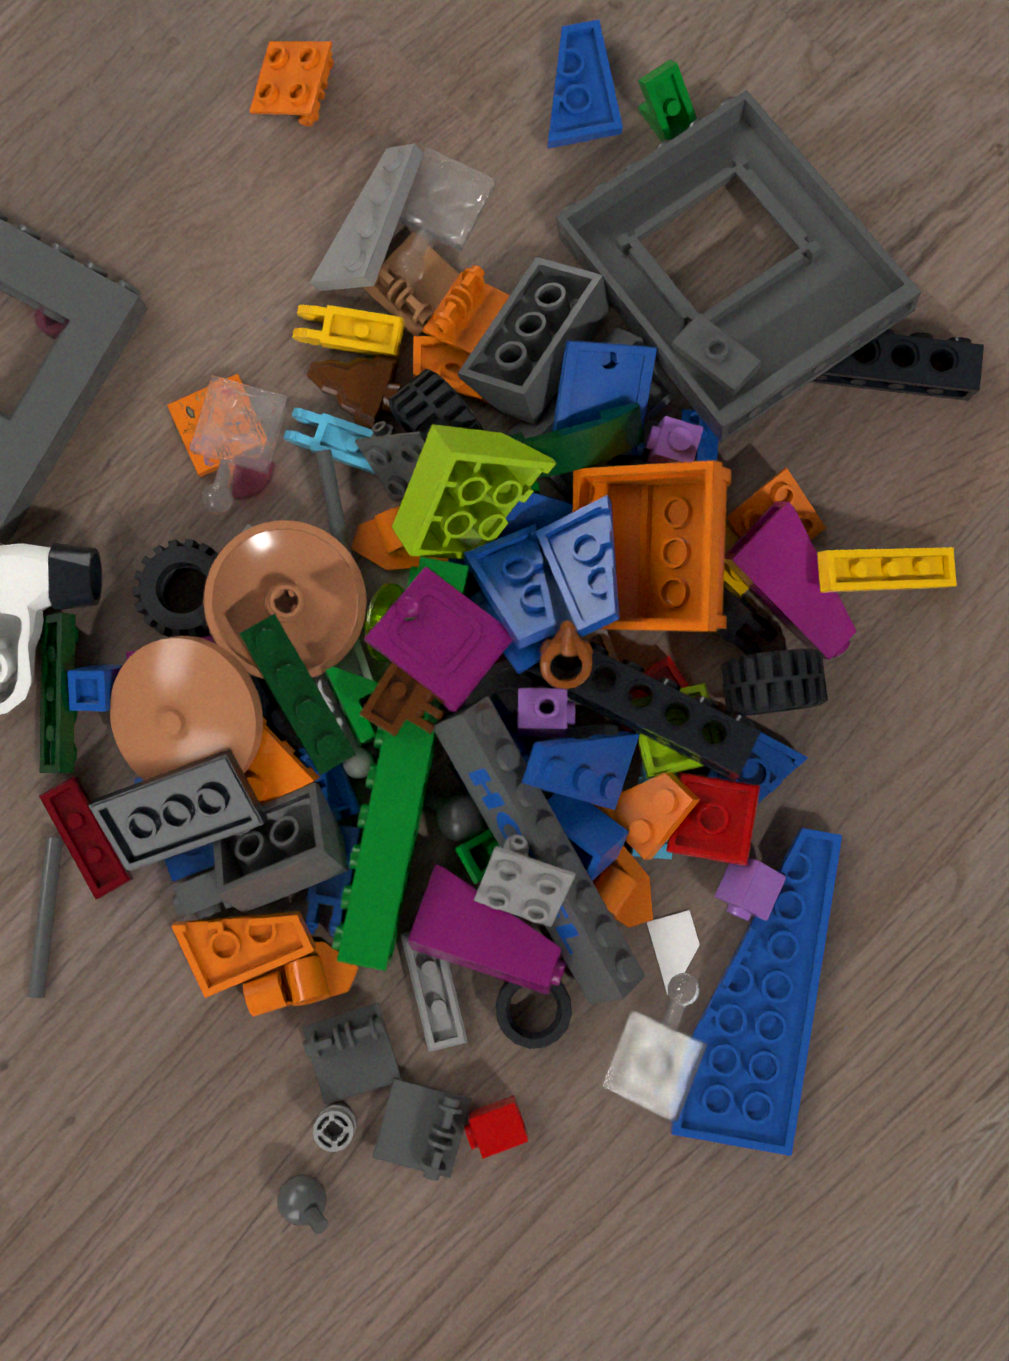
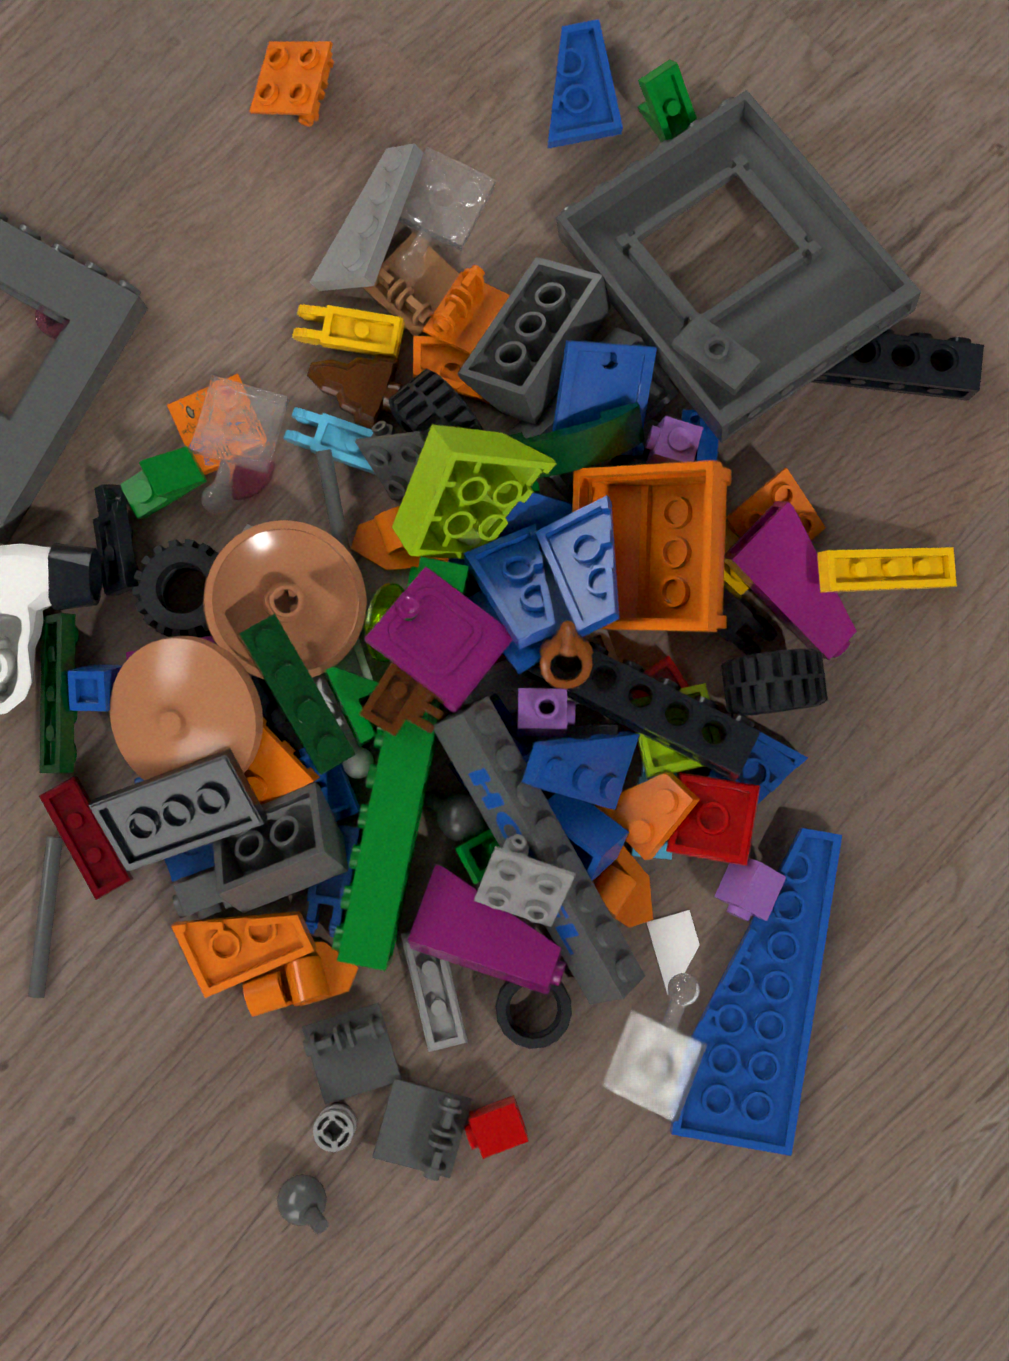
(114, 540): none -> black hinge
(162, 481): none -> green slope

